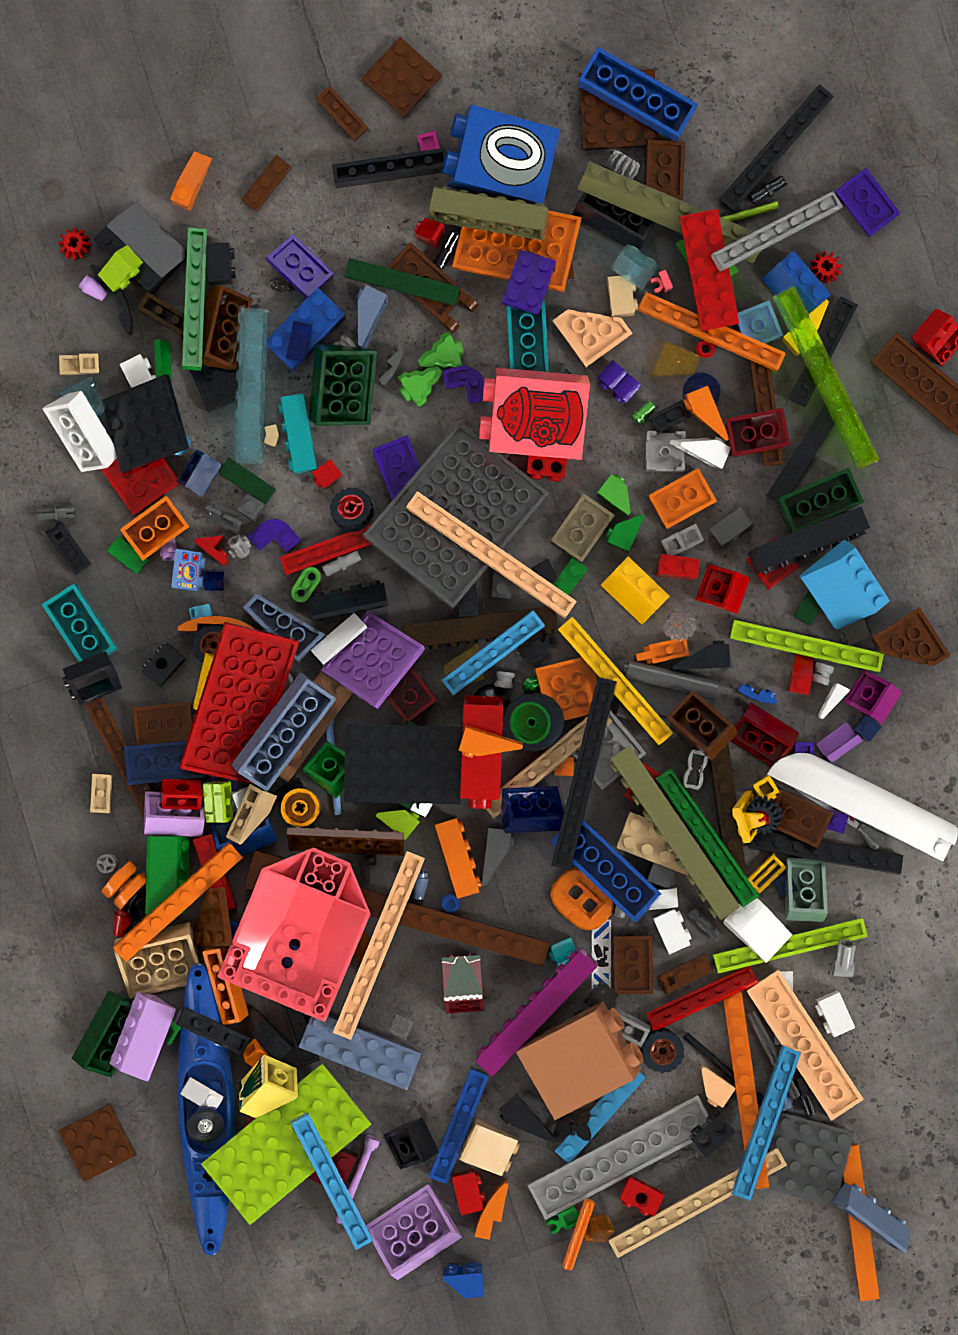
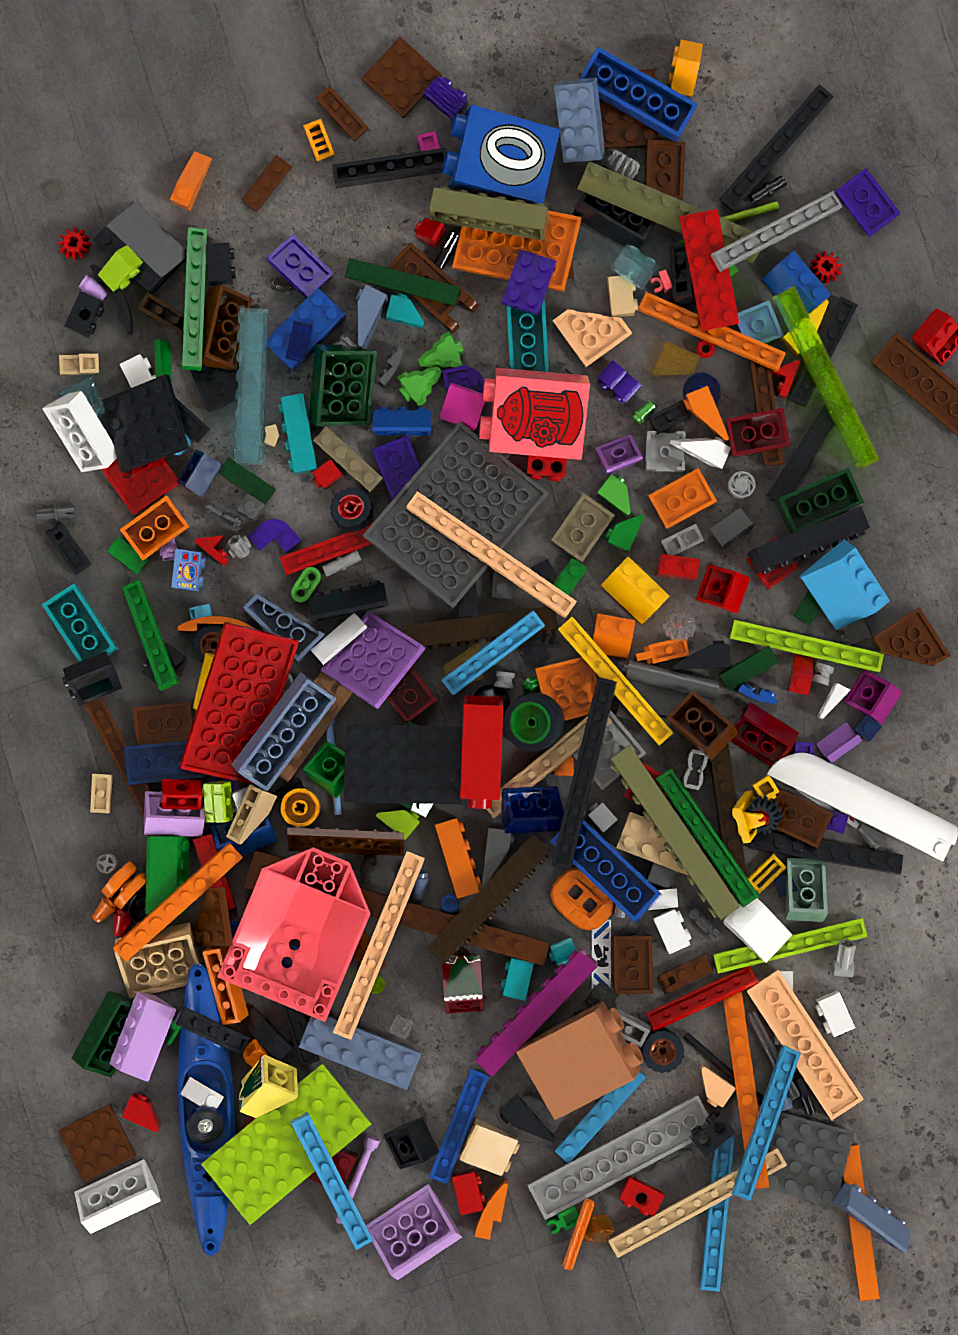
(84, 303): none -> black brick
(104, 909): none -> orange cone
(116, 1196): none -> white slope
(142, 1112): none -> red slope
(150, 635): none -> green plate
(192, 424): none -> black plate
(214, 581): clear blue slope -> none
(312, 142): none -> light orange slope
(348, 460): none -> dark tan brick
(378, 986): none -> clear neon green plate
(402, 422): none -> blue slope
(403, 311): none -> teal slope
(445, 97): none -> dark purple brick
(462, 406): none -> dark pink tile
(465, 1279): blue slope -> none
(481, 742): orange slope -> none
(488, 899): none -> dark brown brick
(517, 978): none -> teal brick
(574, 1123): black piece -> none
(579, 120): none -> sand blue brick
(601, 816): none -> light grey brick
(613, 635): none -> orange slope
(619, 454): none -> medium lavender slope
(681, 277): none -> black slope
(686, 64): none -> light orange brick
(716, 1221): none -> dark azure tile
(741, 485): none -> light grey wheel
(749, 668): none -> dark green tile
(787, 373): none -> red slope

